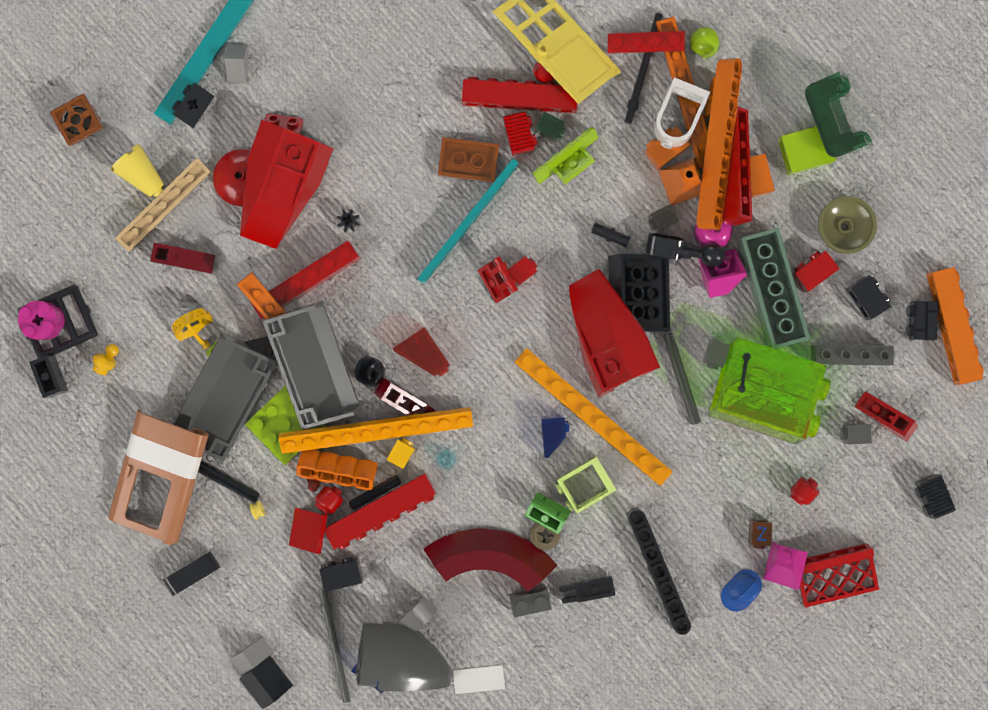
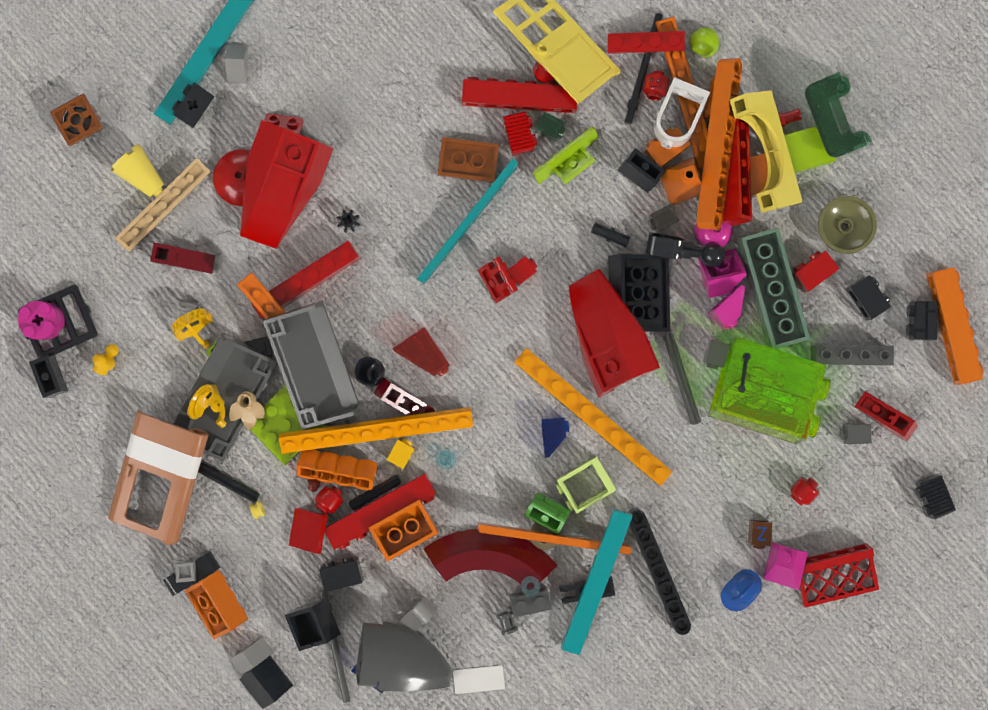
(185, 571): none -> light grey tile
(199, 403): none -> yellow helmet
(216, 604): none -> orange slope
(246, 412): none -> tan plate
(312, 624): none -> black piece
(403, 530): none -> orange slope
(507, 623): none -> dark grey bush
(530, 592): none -> clear light blue plate
(544, 536): none -> orange tile
(596, 581): none -> teal tile
(641, 170): none -> black brick
(656, 85): none -> red head
(729, 309): none -> dark pink slope
(761, 114): none -> light yellow arch
(789, 117): none -> red pin

